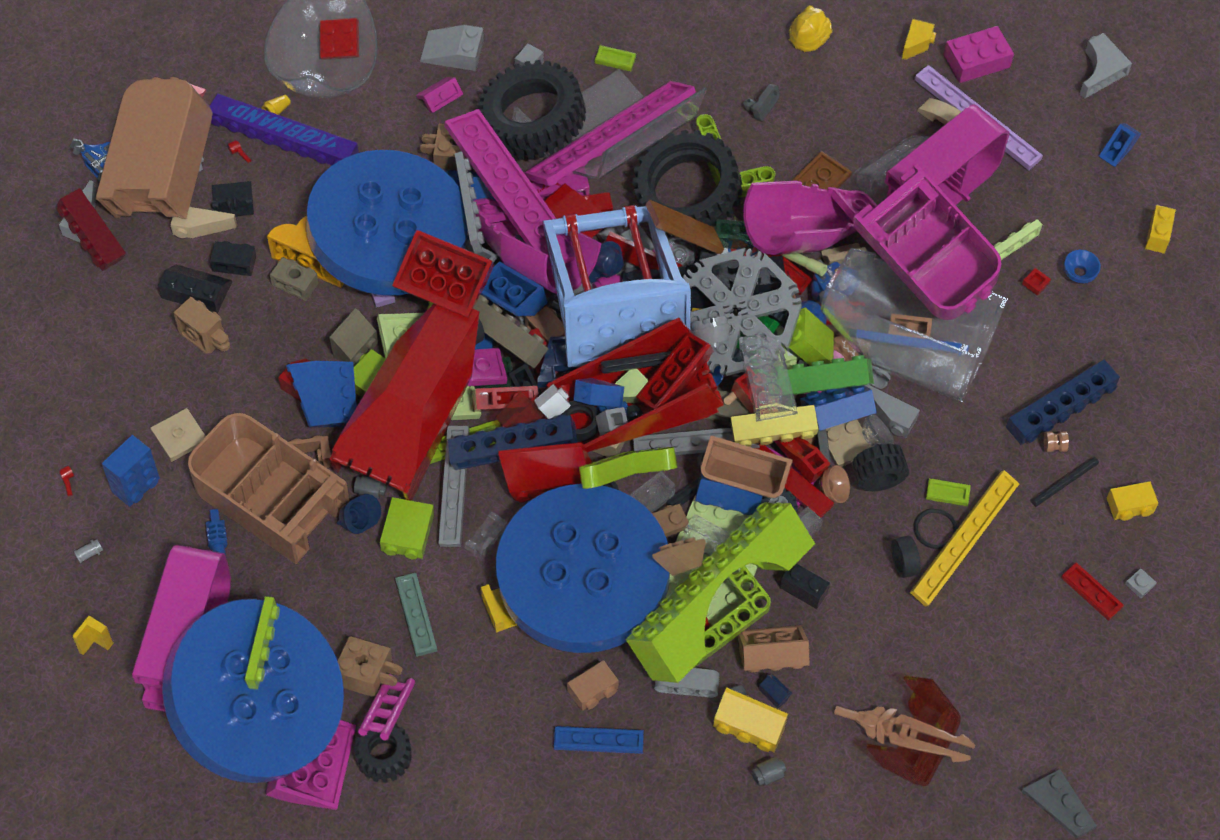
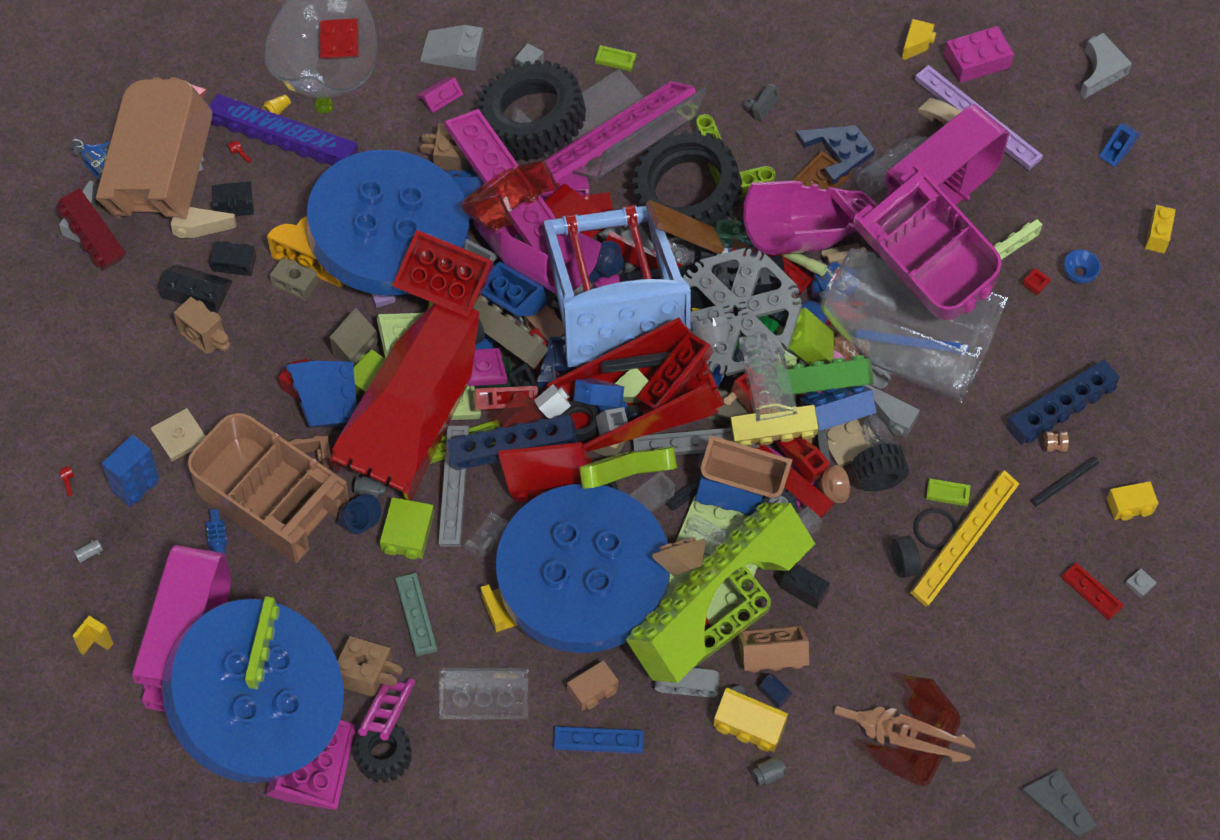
(325, 101): none -> clear neon green plate
(470, 206): light grey plate -> none
(483, 693): none -> clear slope
(507, 190): none -> clear red windscreen
(671, 519): medium nougat bracket -> none
(810, 29): yellow head -> none
(844, 143): none -> dark blue wing
(918, 324): nougat brick -> none

